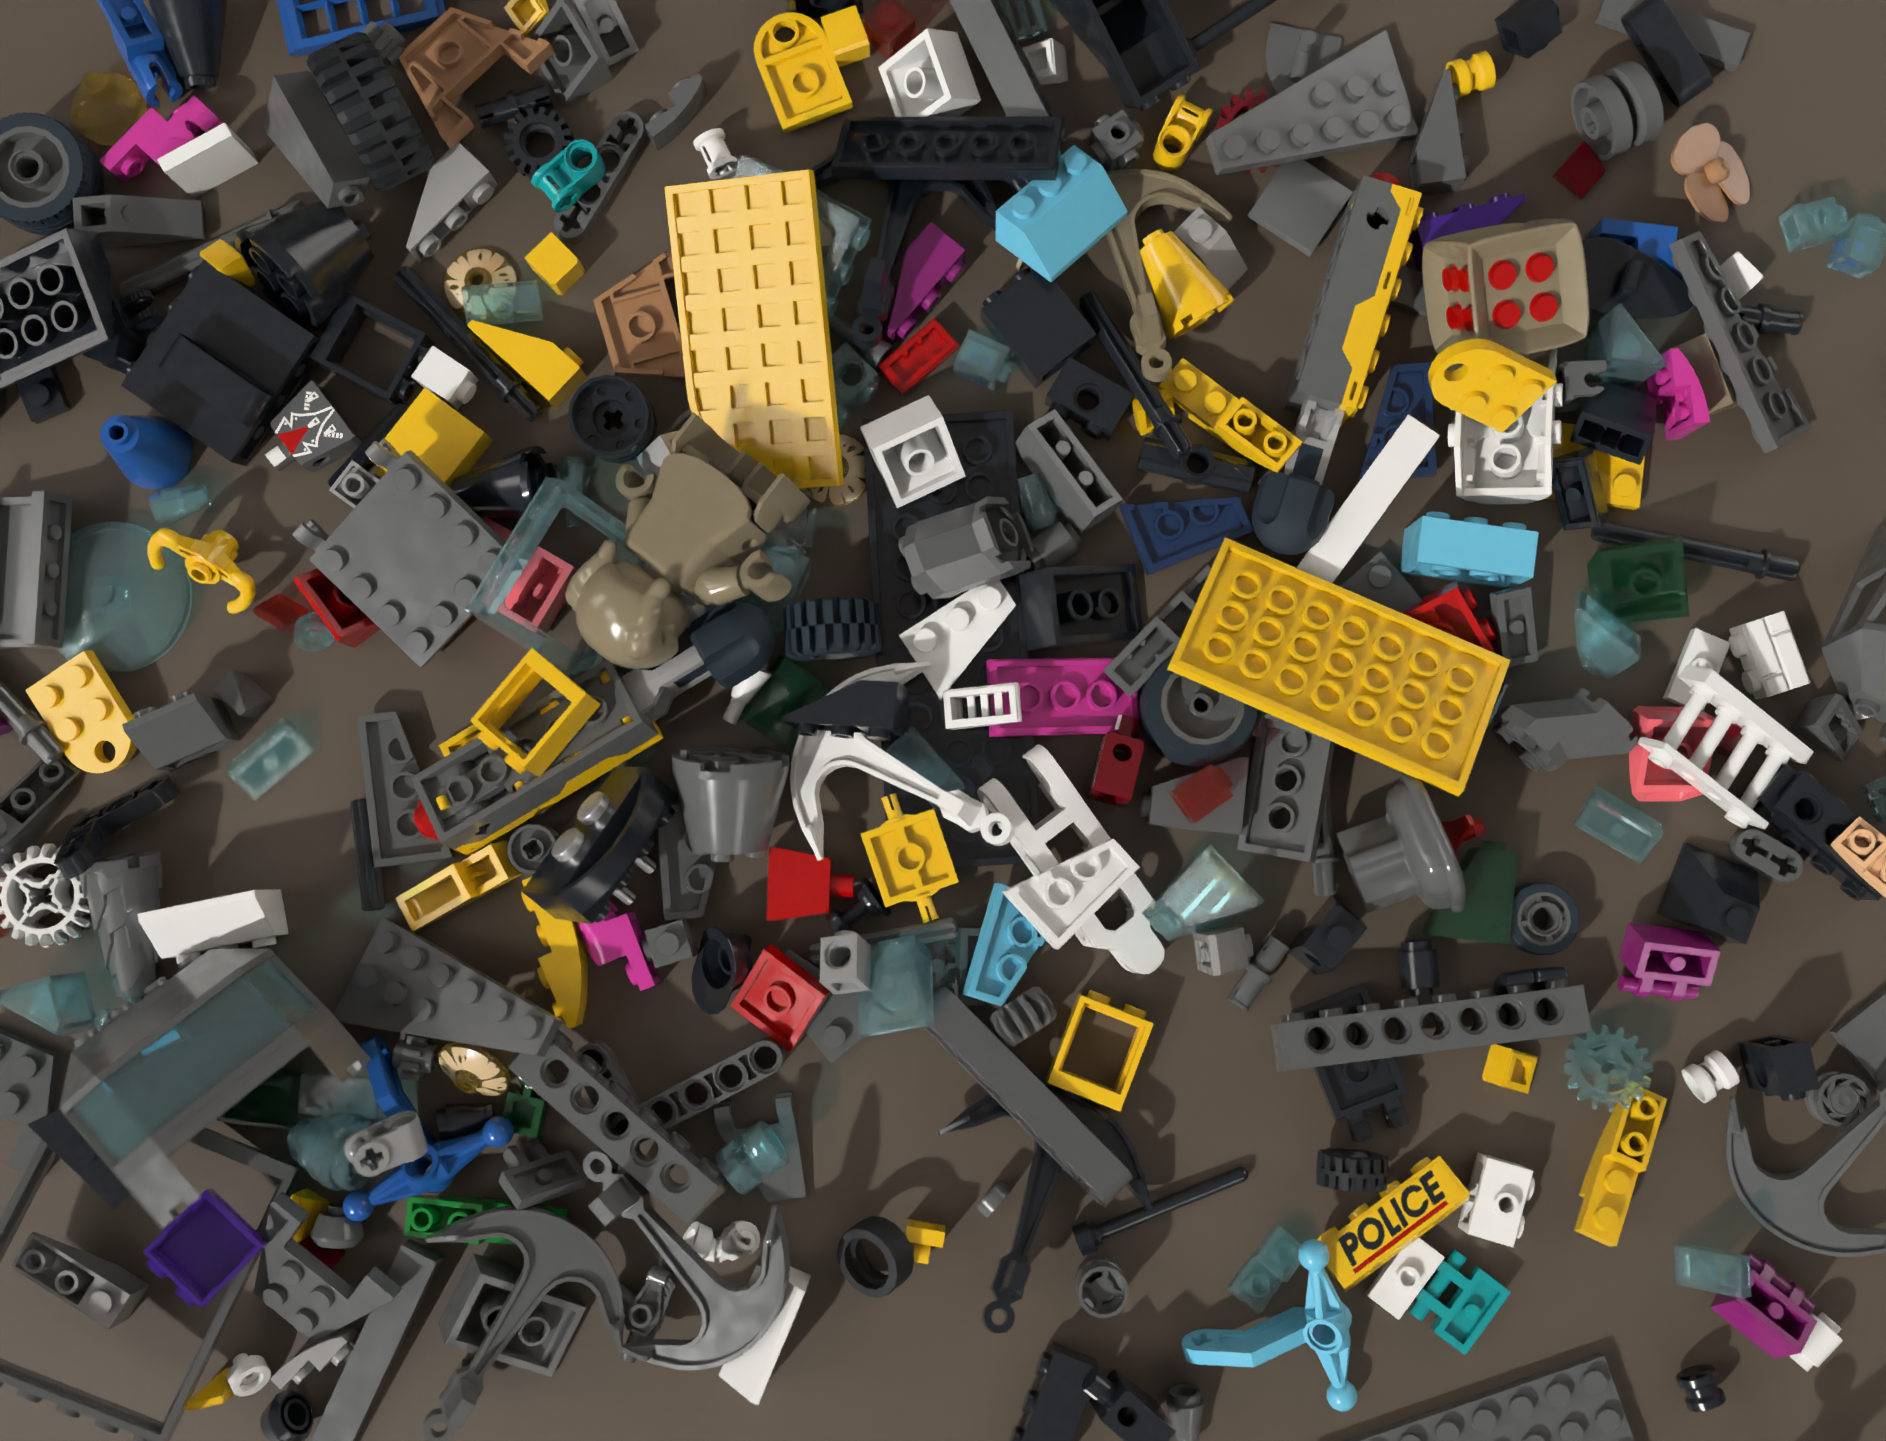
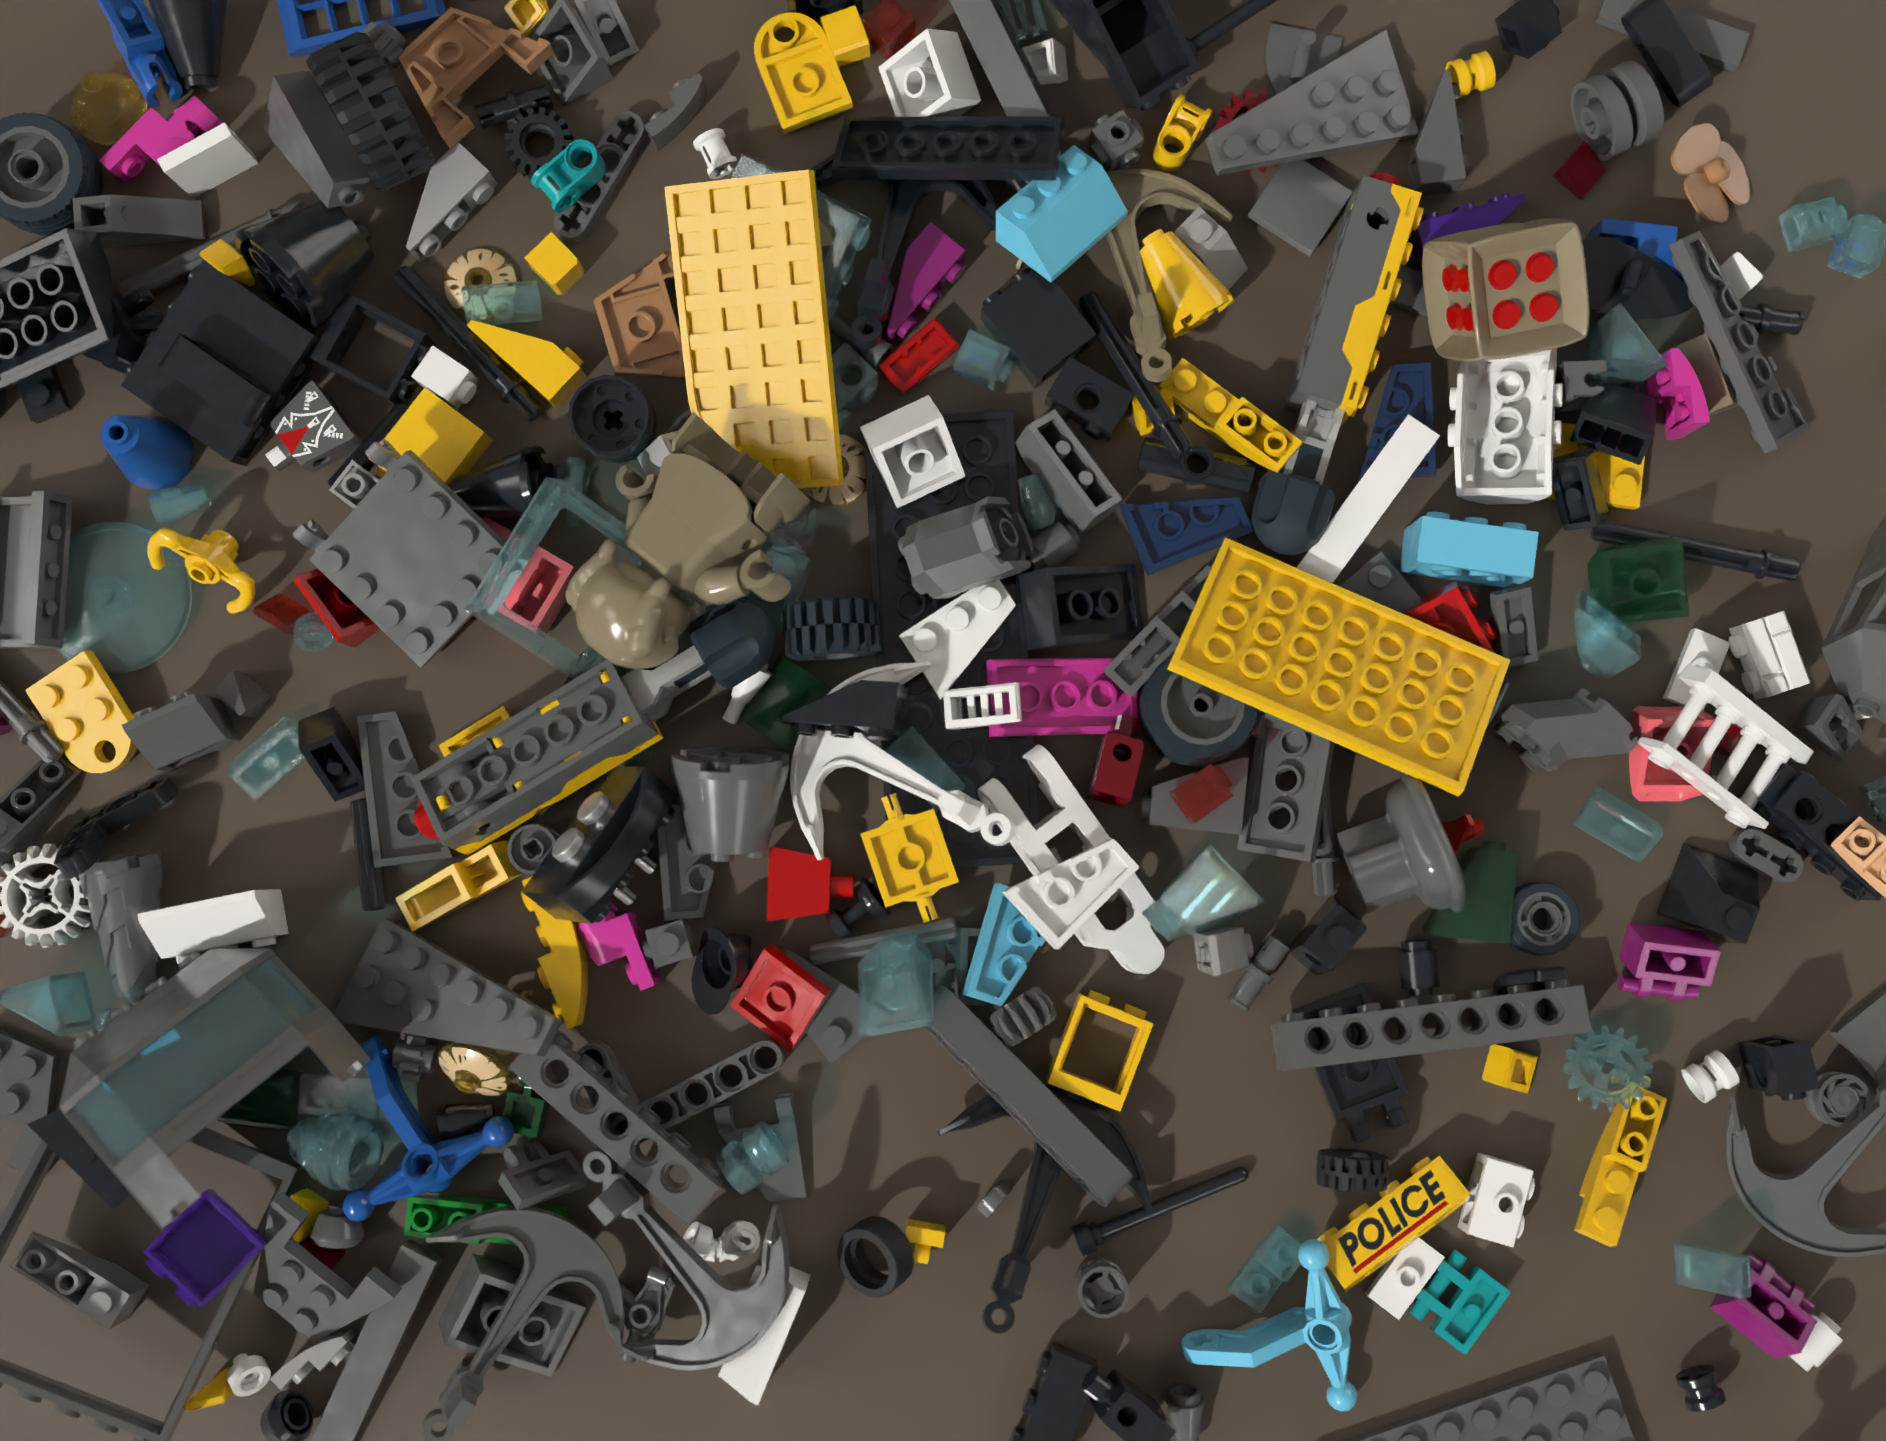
(331, 753): none -> black slope
(388, 1144): light grey piece -> none
(510, 696): yellow window -> none
(852, 976): light grey brick -> none
(1492, 383): yellow plate -> none

